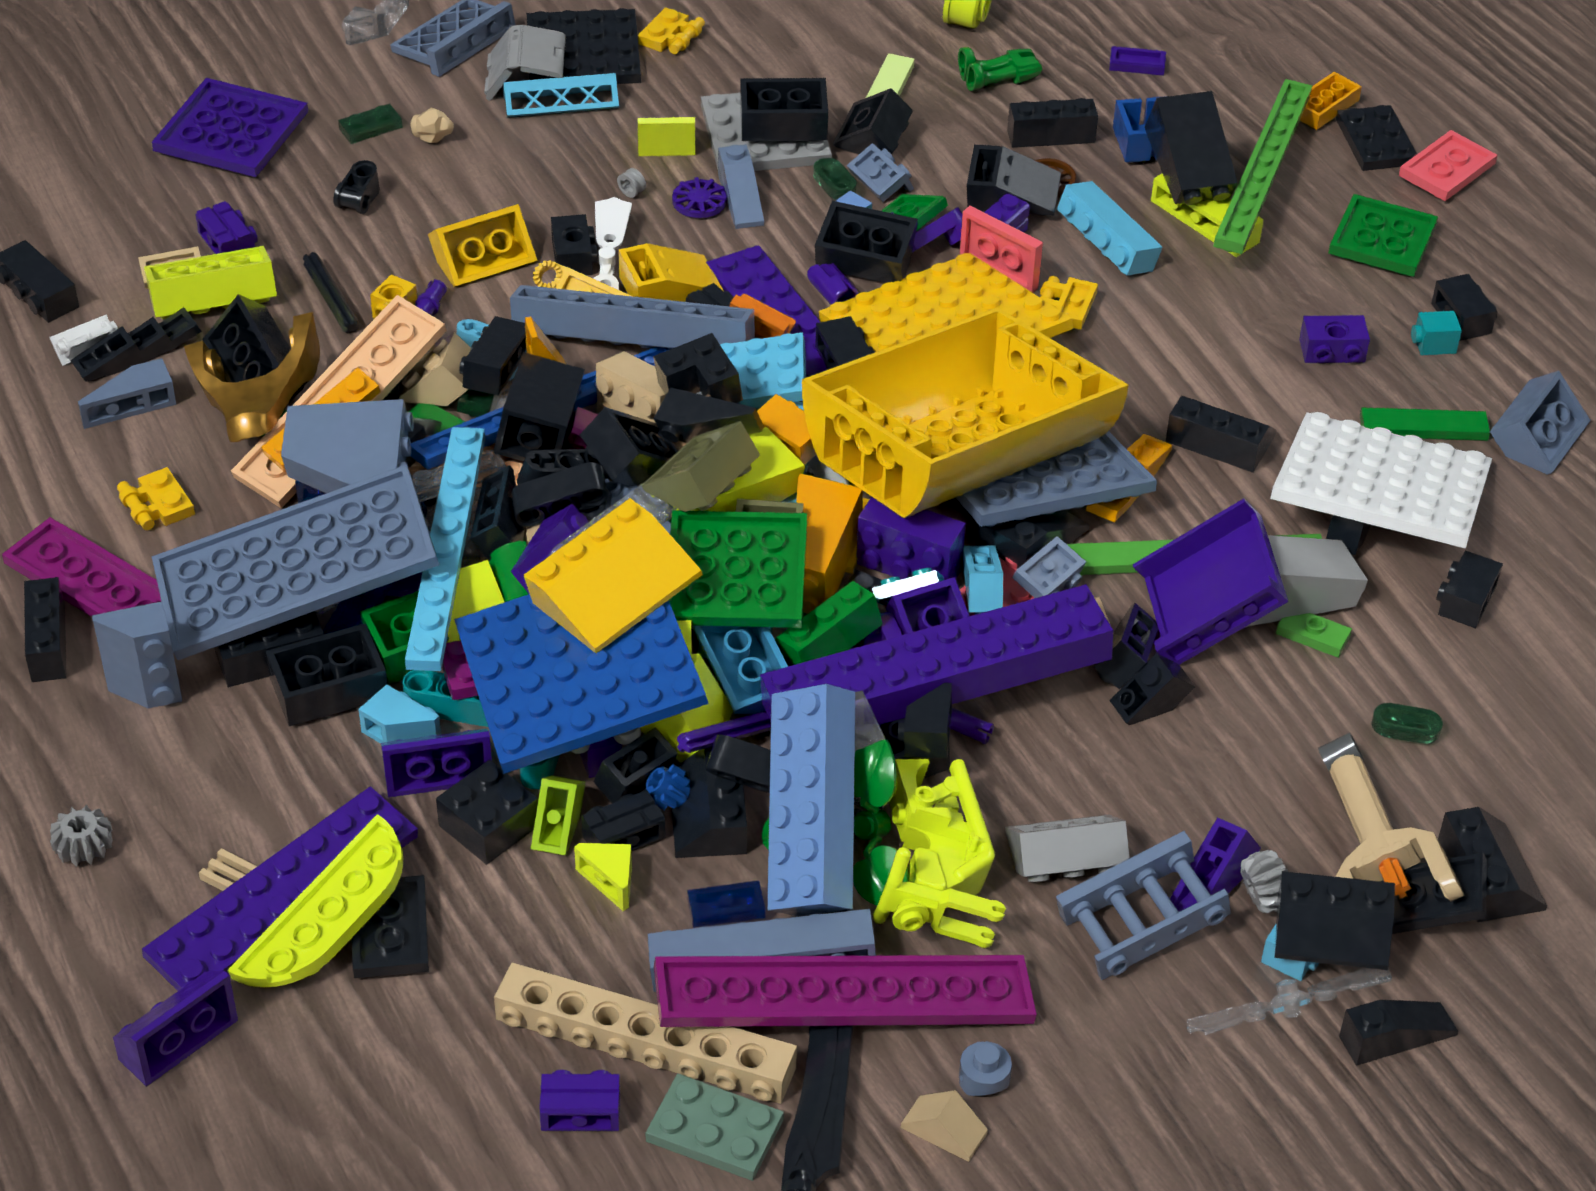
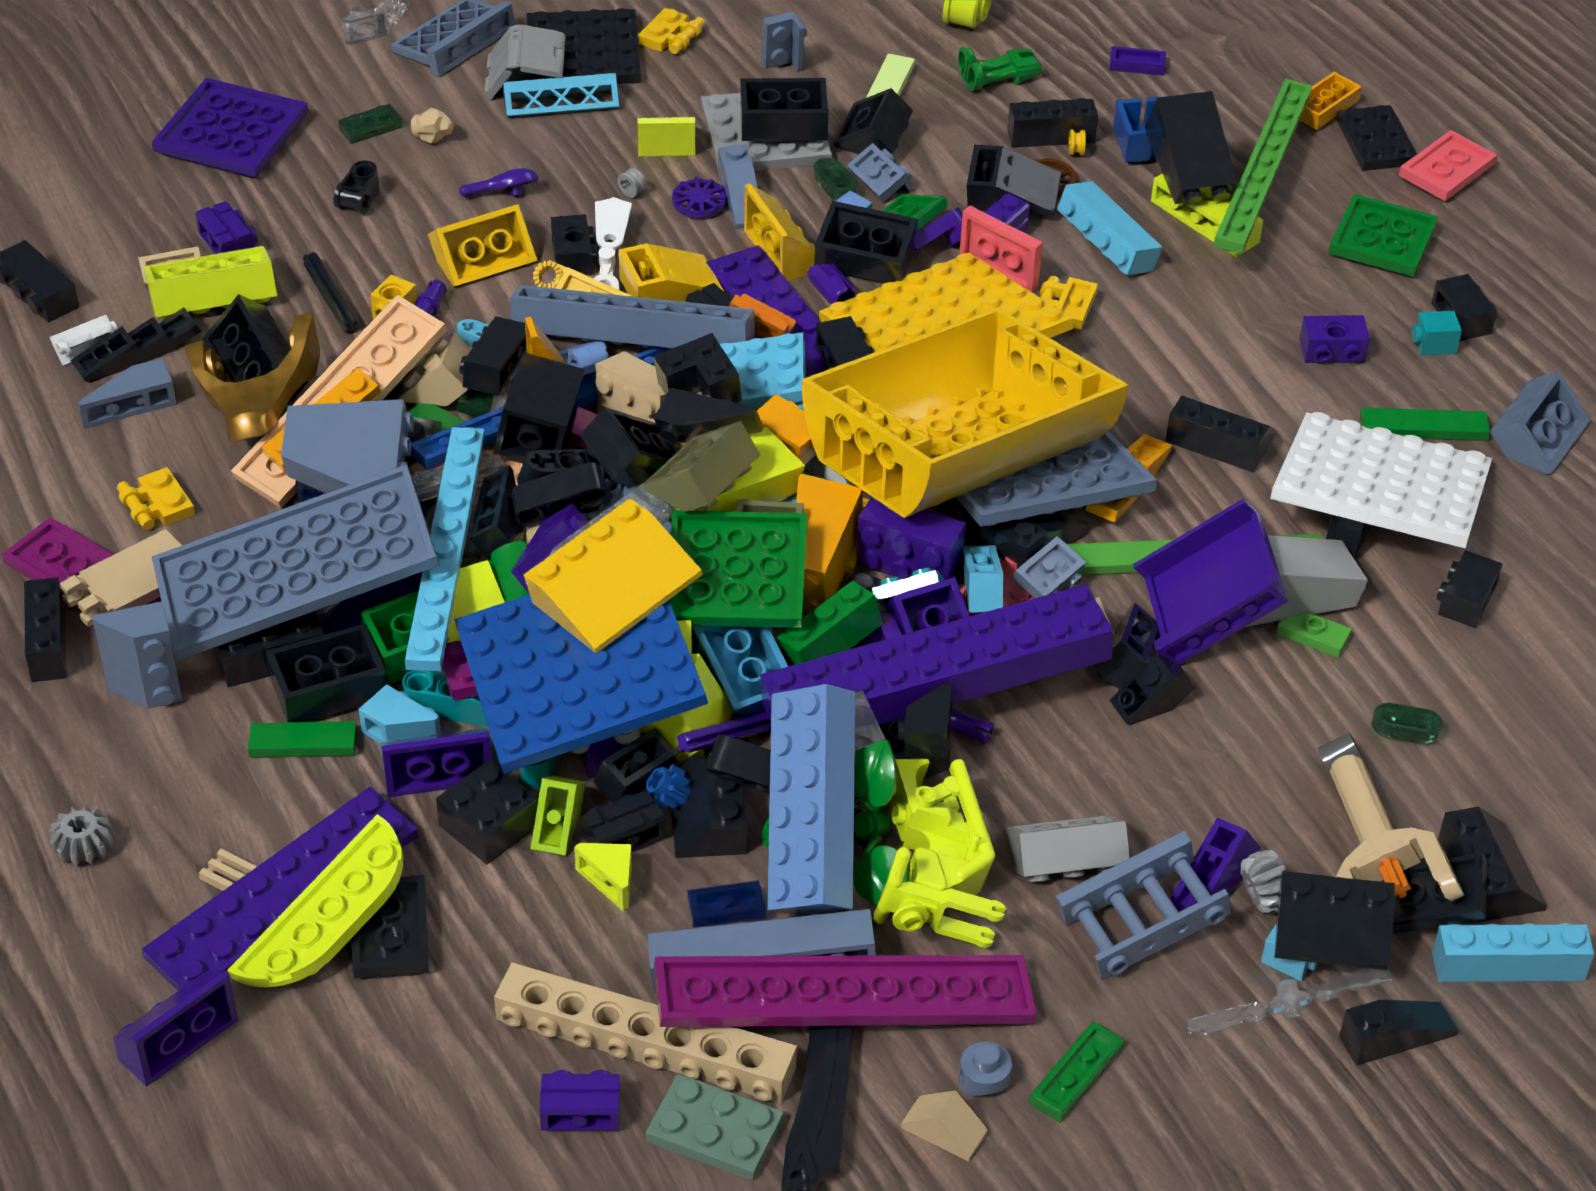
(119, 580): none -> tan tile
(302, 739): none -> green tile
(510, 179): none -> dark purple piece
(585, 355): none -> medium blue beam
(776, 234): none -> yellow slope
(783, 41): none -> sand blue bracket
(1076, 1071): none -> green tile
(1077, 142): none -> yellow bush
(1512, 953): none -> medium azure brick

